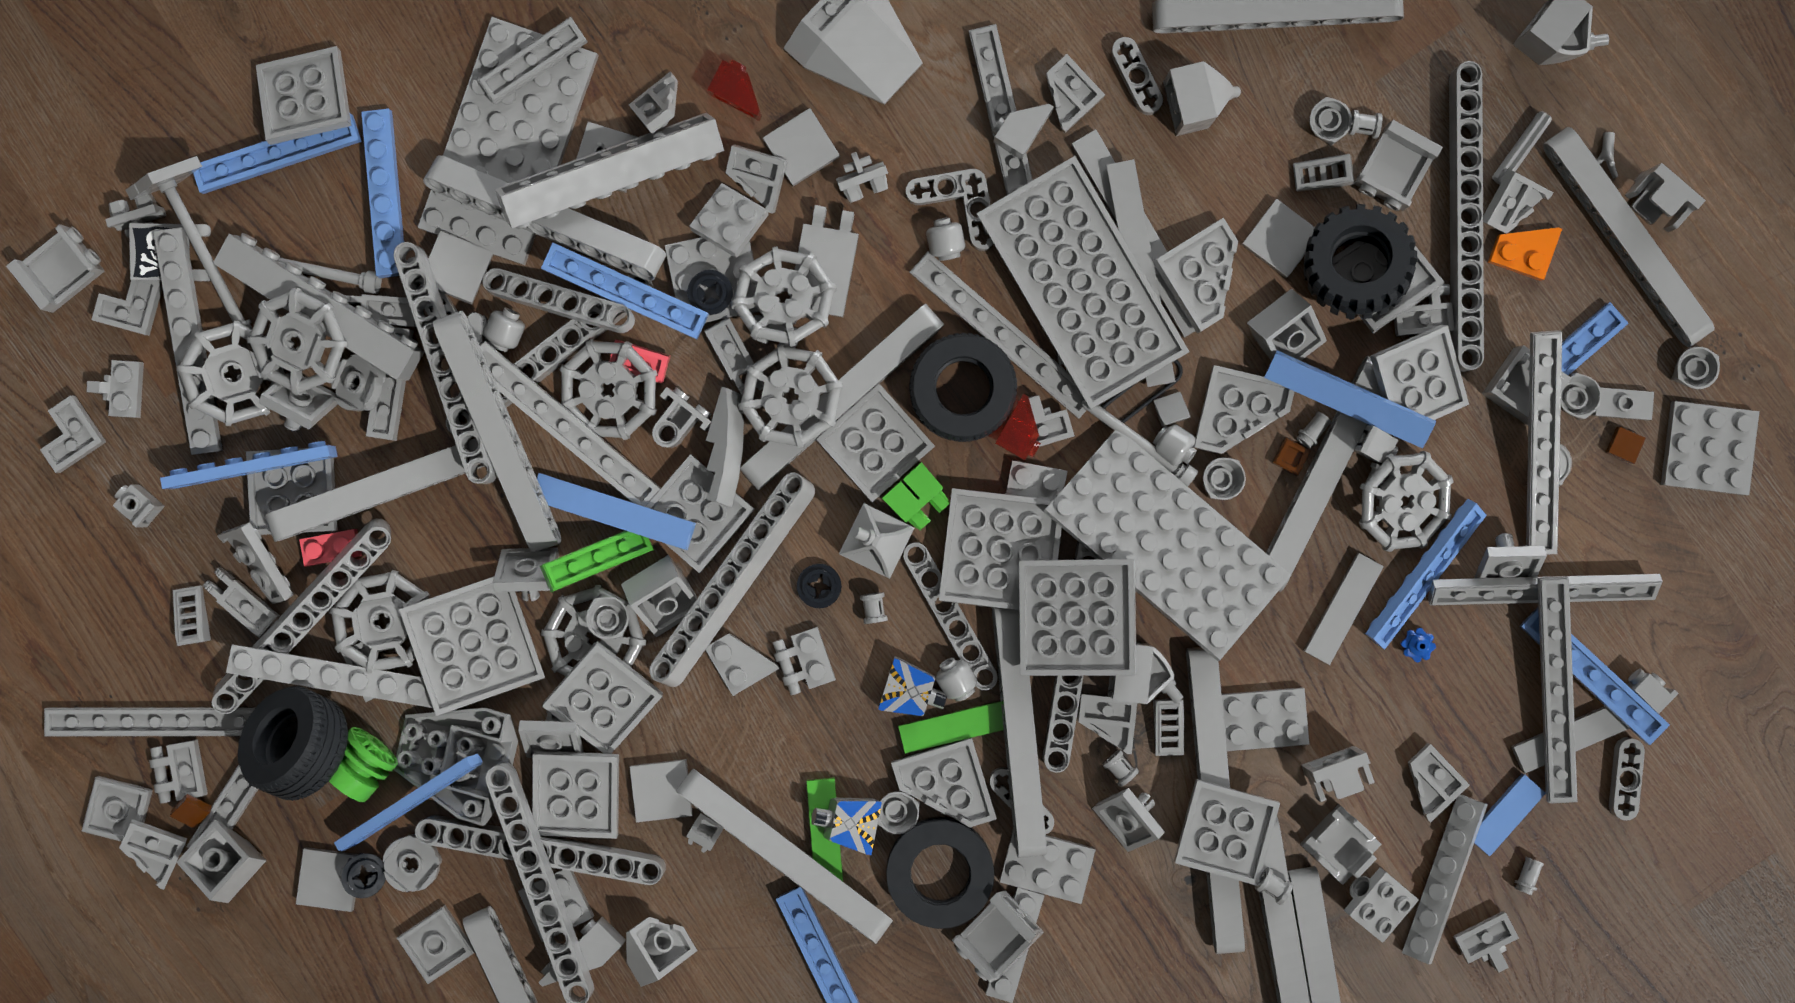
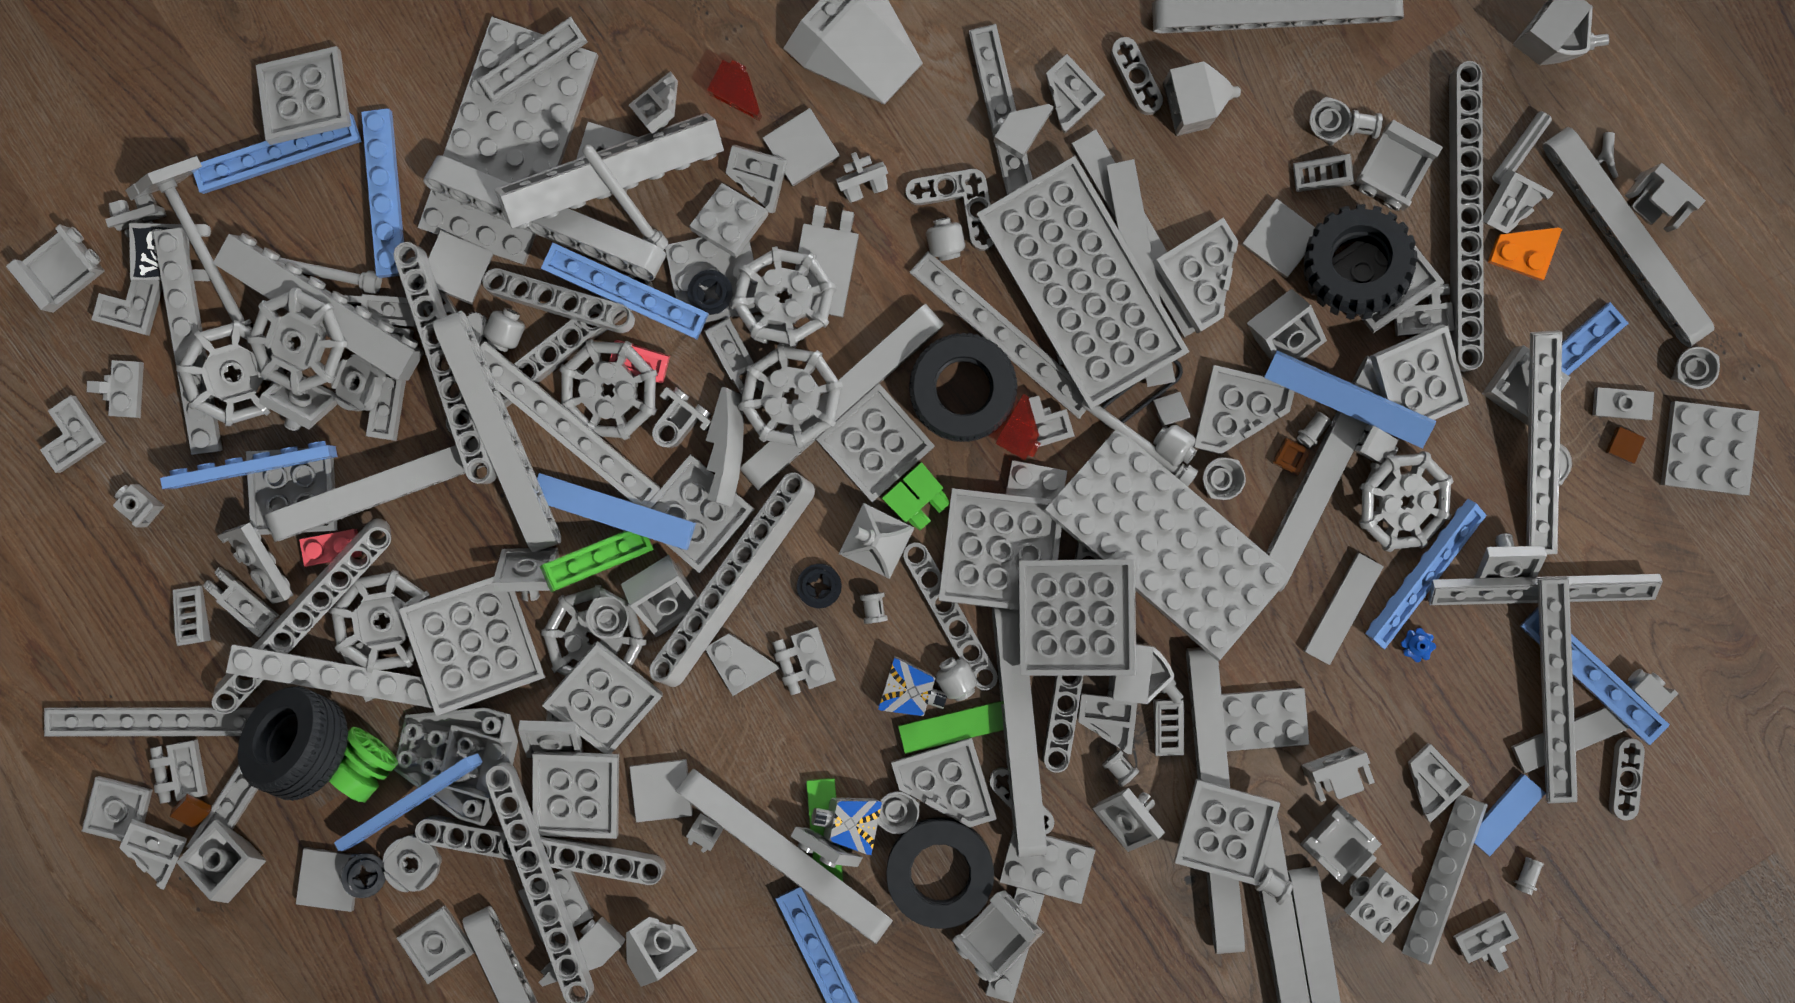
(649, 234): none -> light grey piece
(828, 850): none -> light grey wing
(1580, 396): light grey hat -> none

